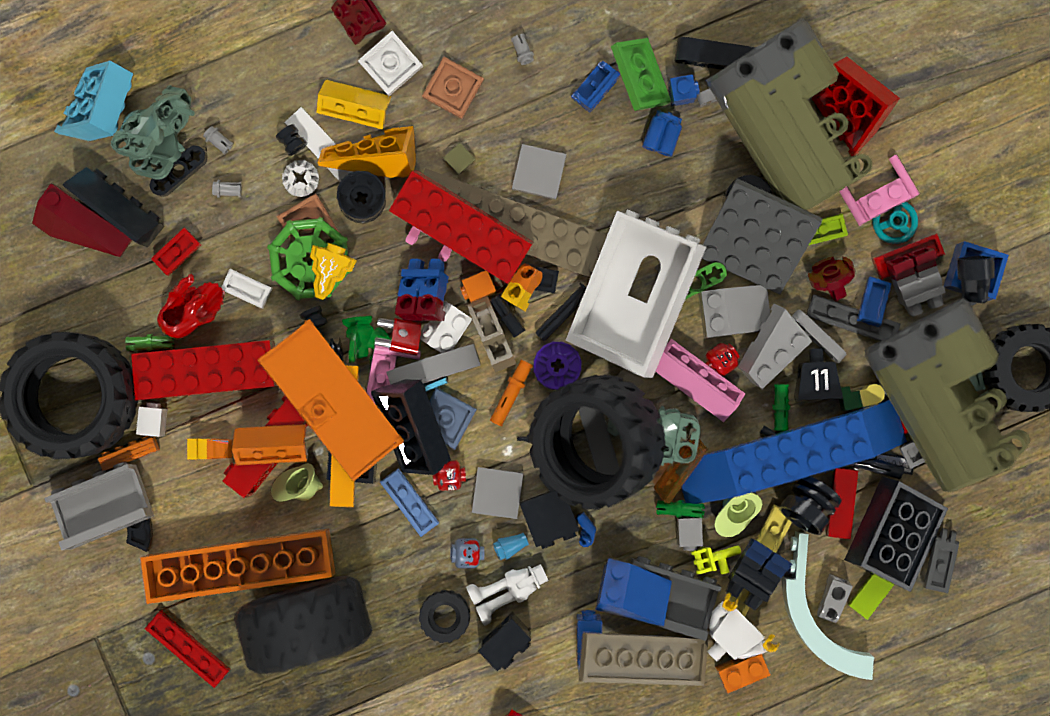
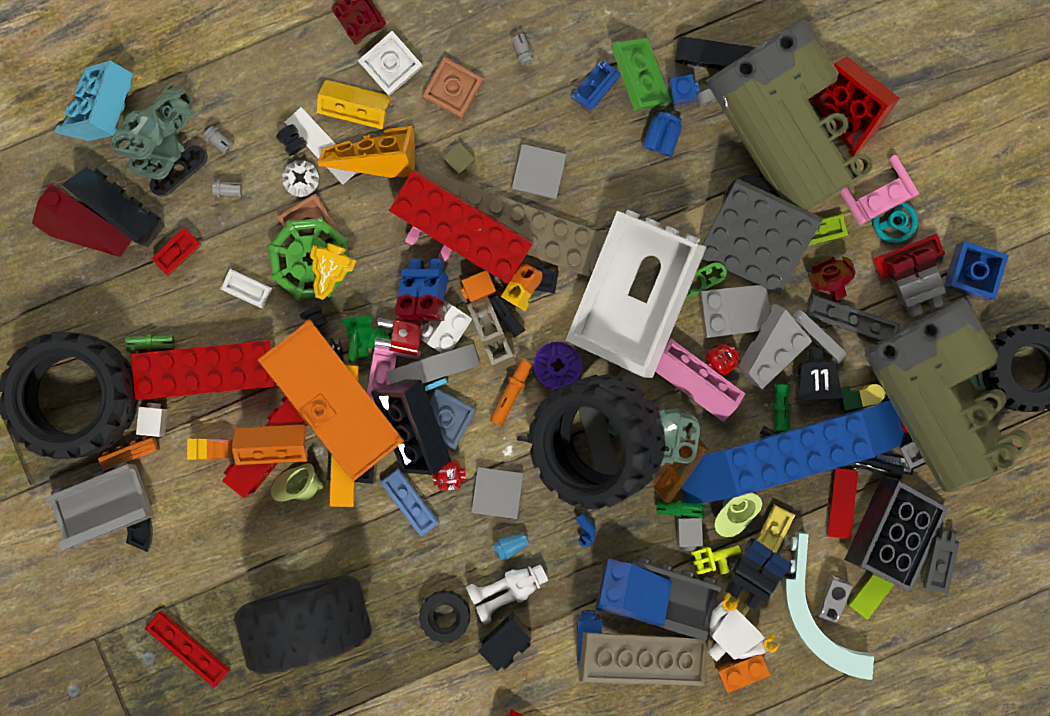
(189, 307): red hair -> none
(237, 566): orange brick -> none
(365, 184): black wheel -> none
(466, 553): sand blue head -> none
(548, 519): black piece -> none
(561, 314): black axle -> none
(810, 505): black wheel -> none
(874, 302): blue tile -> none
(975, 277): black piece -> none

